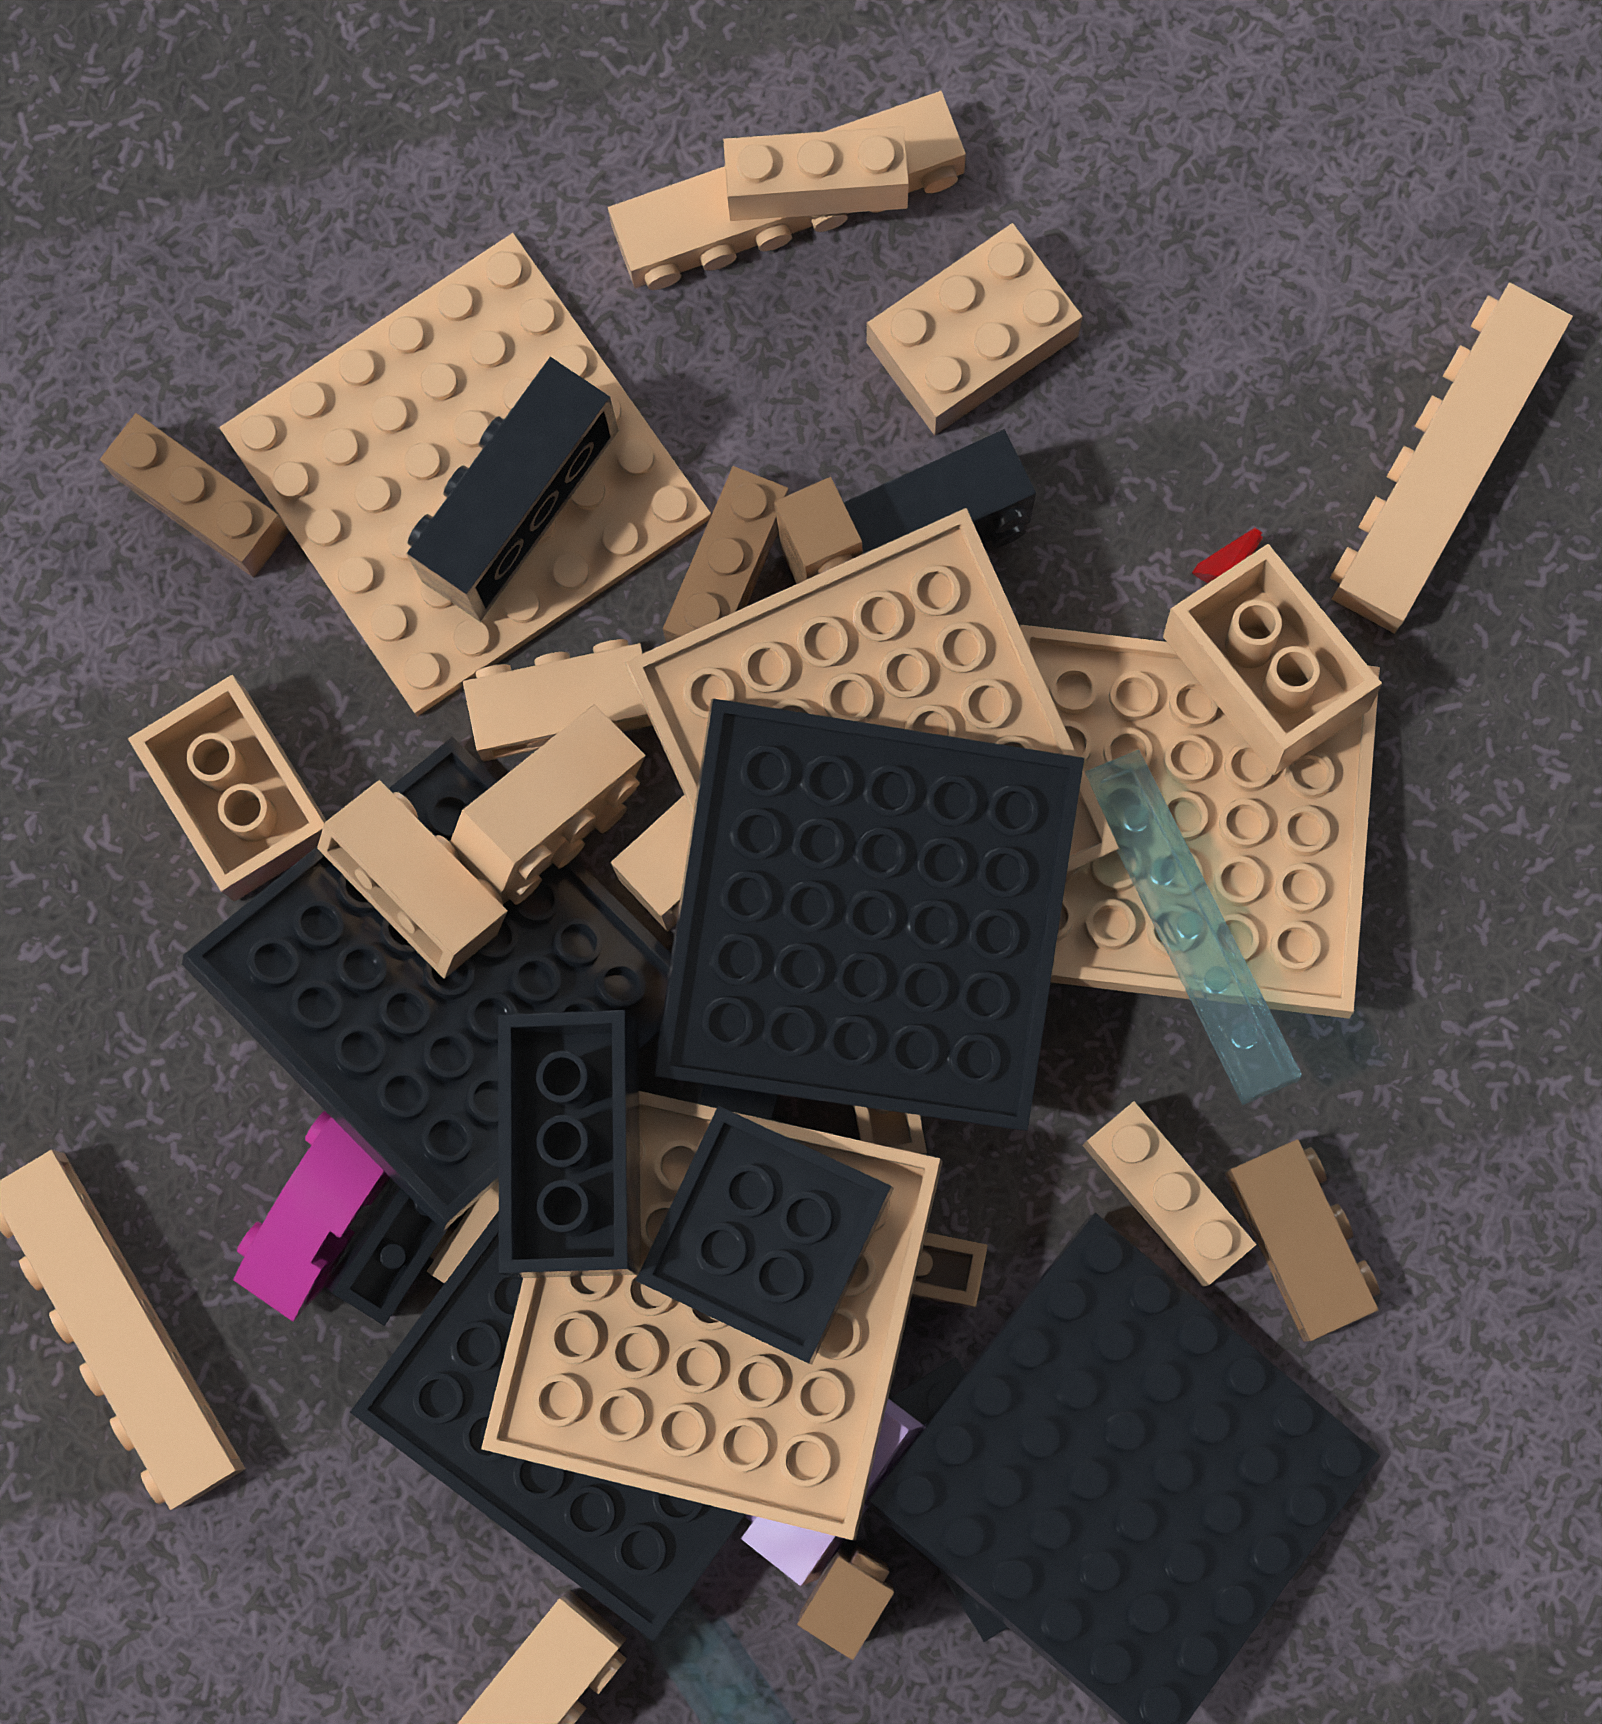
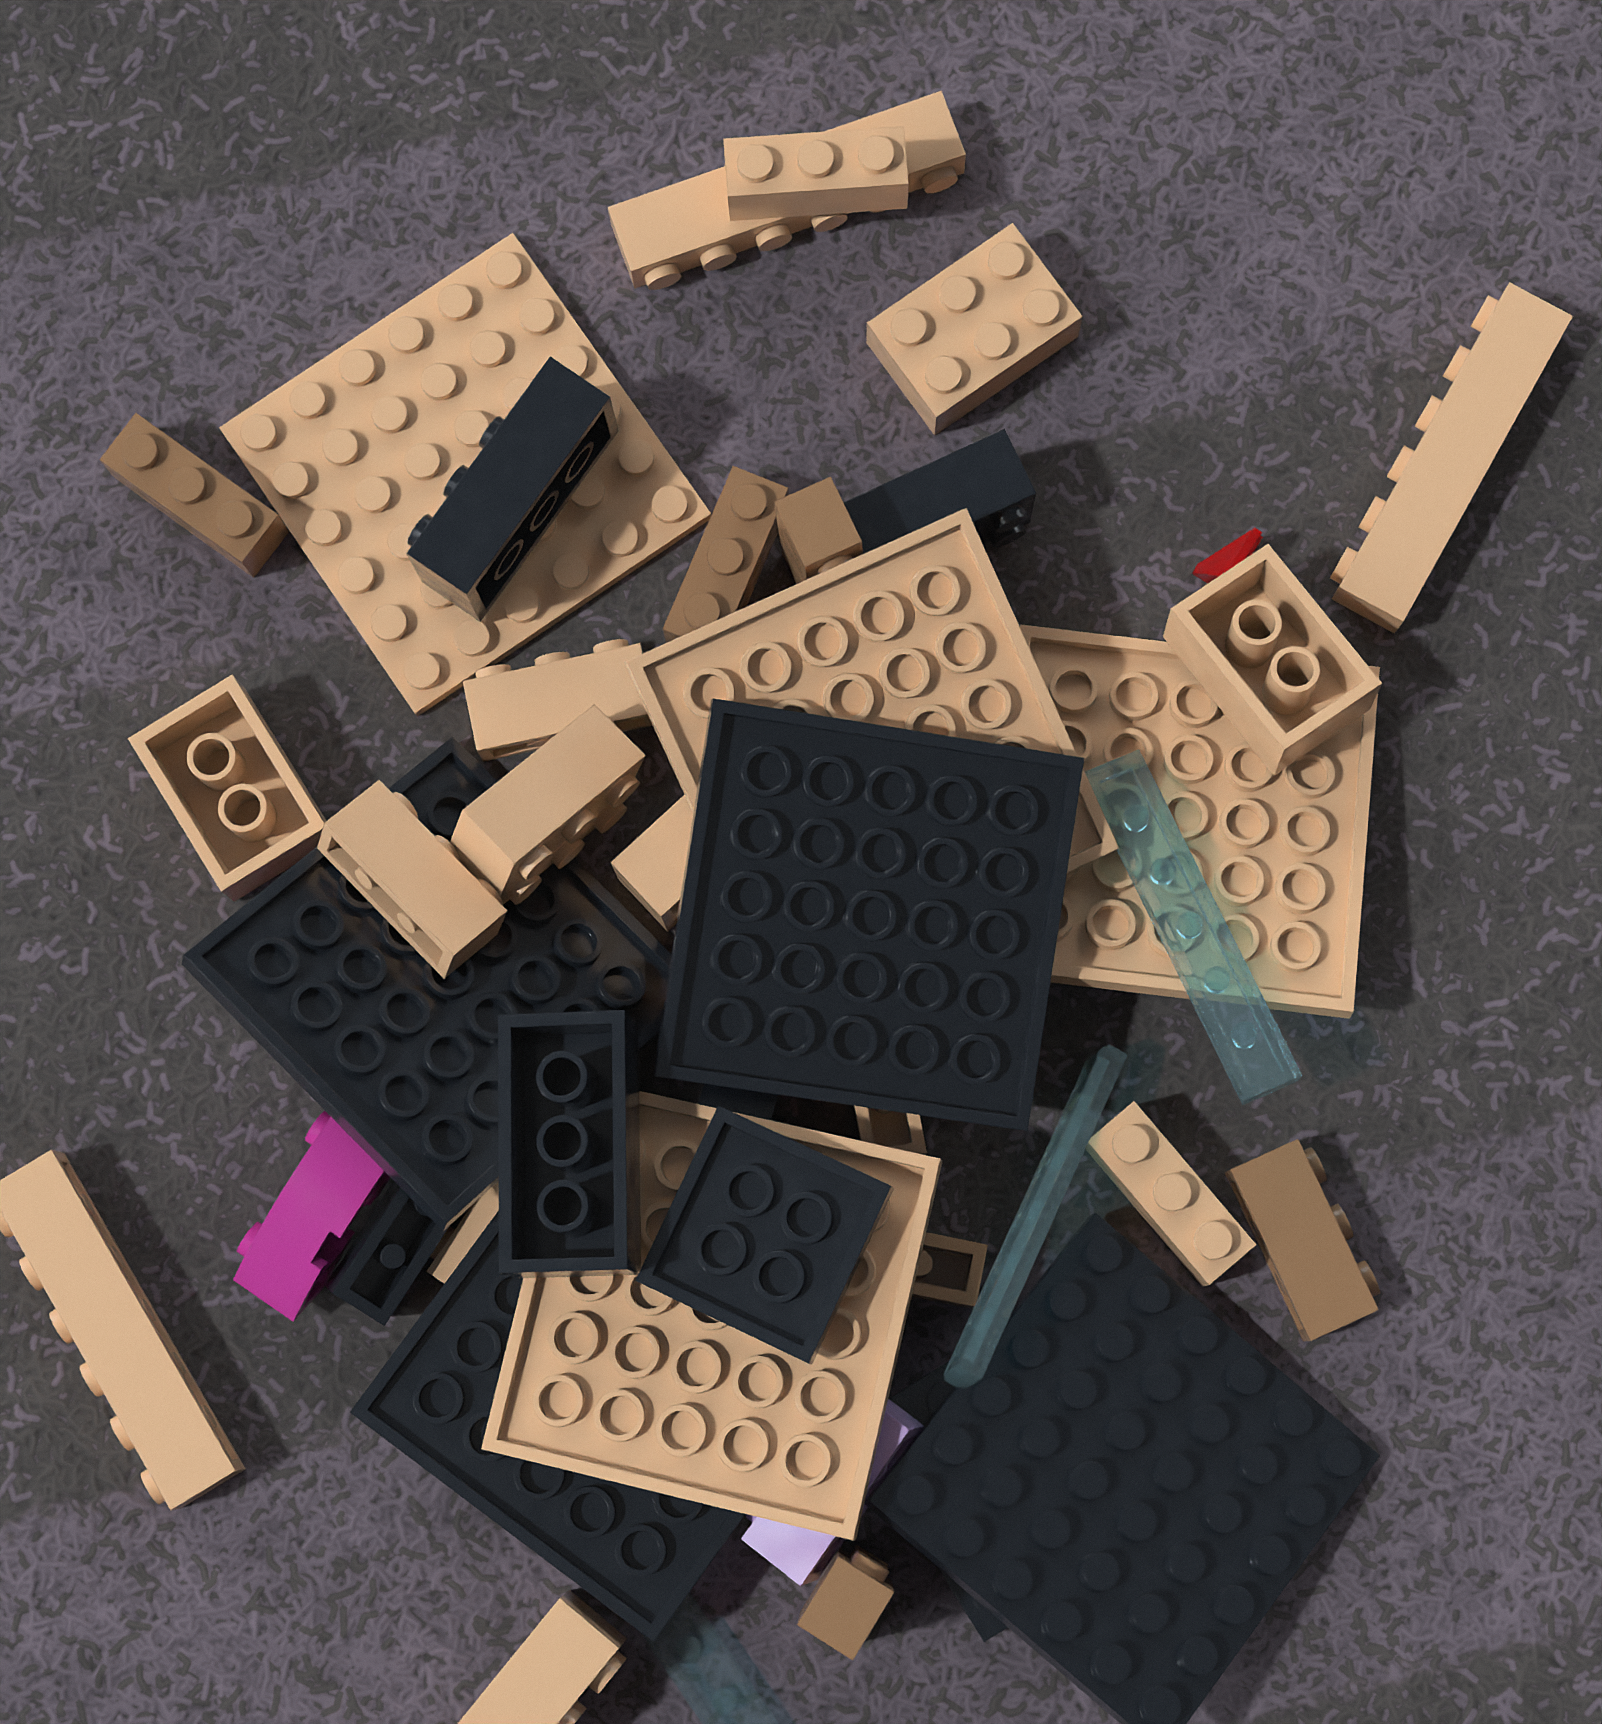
(1034, 1218): none -> clear light blue tile

